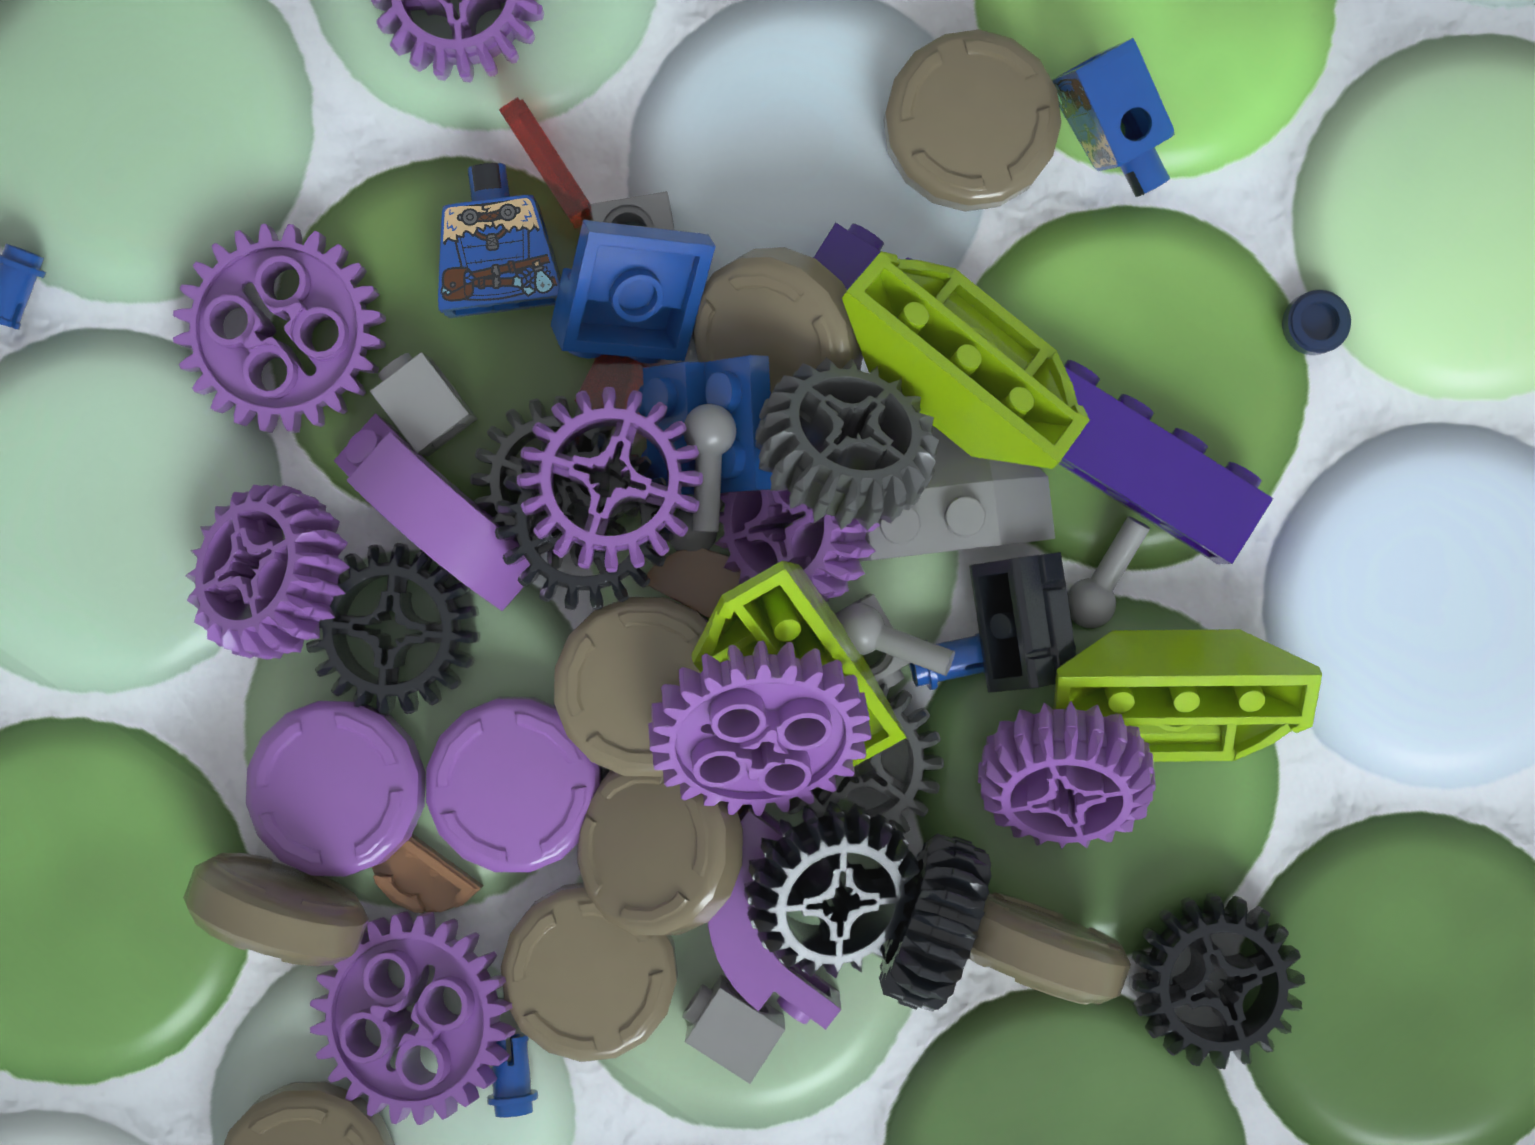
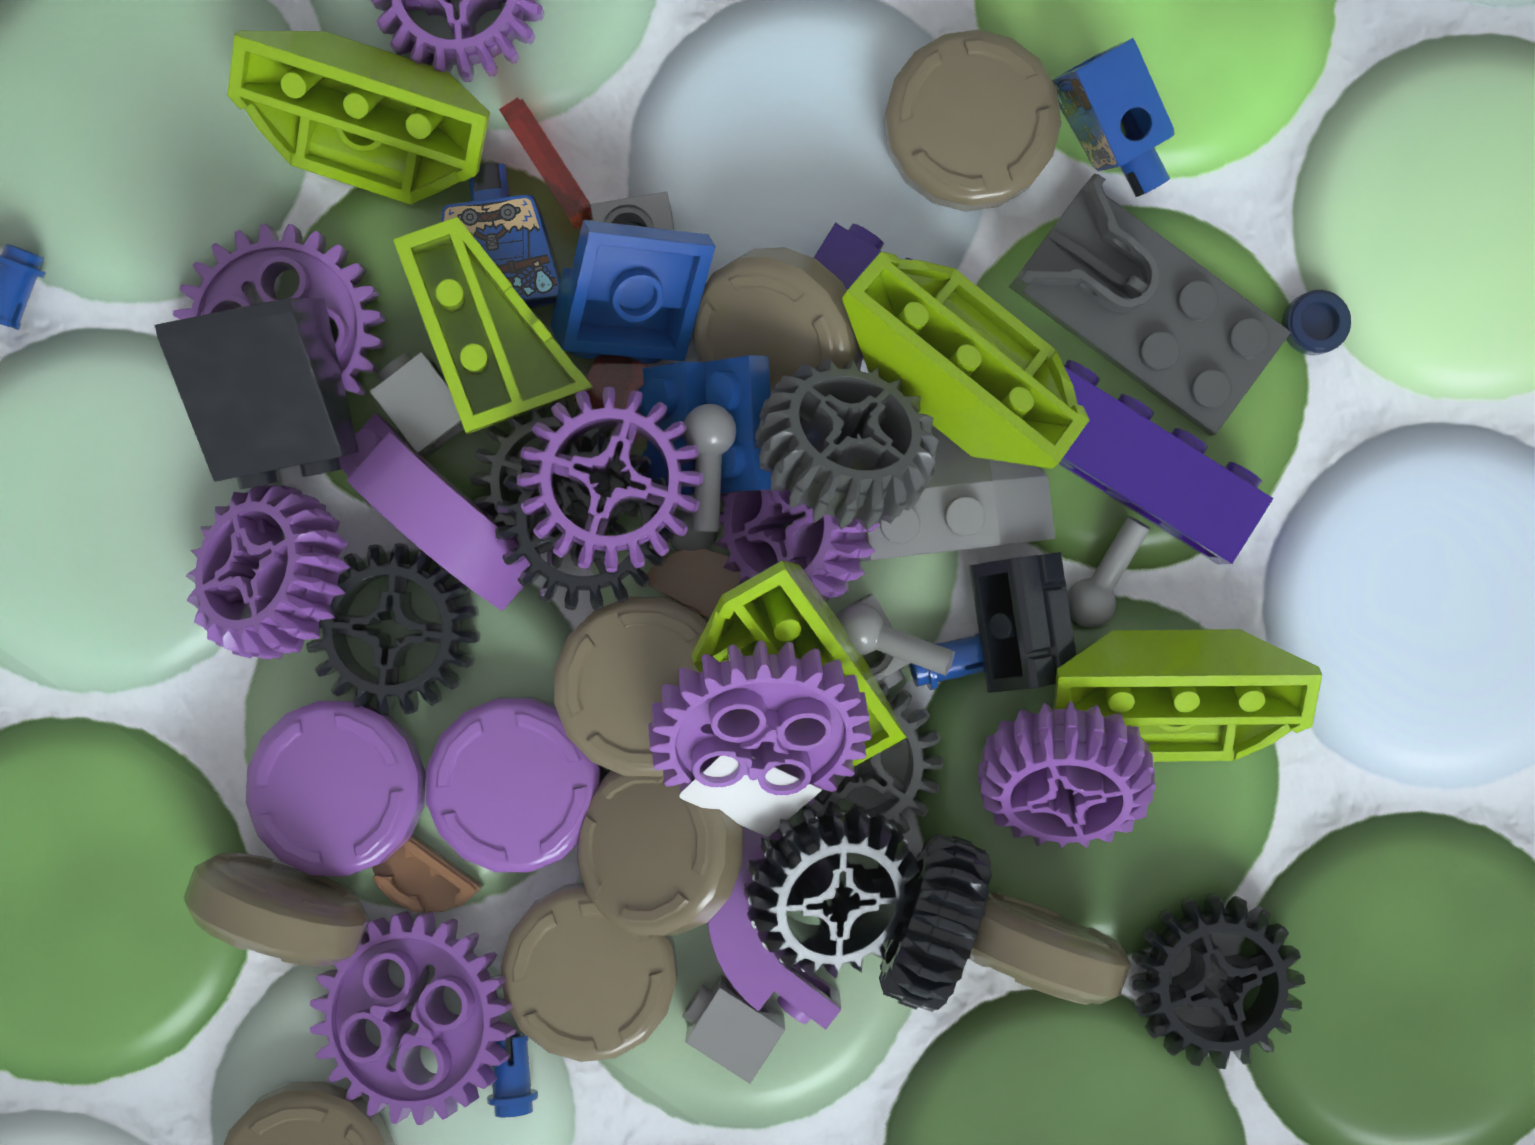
(262, 389): none -> black slope
(358, 112): none -> lime wedge
(482, 331): none -> lime wedge
(746, 800): none -> white sticker
(1149, 308): none -> dark grey plate

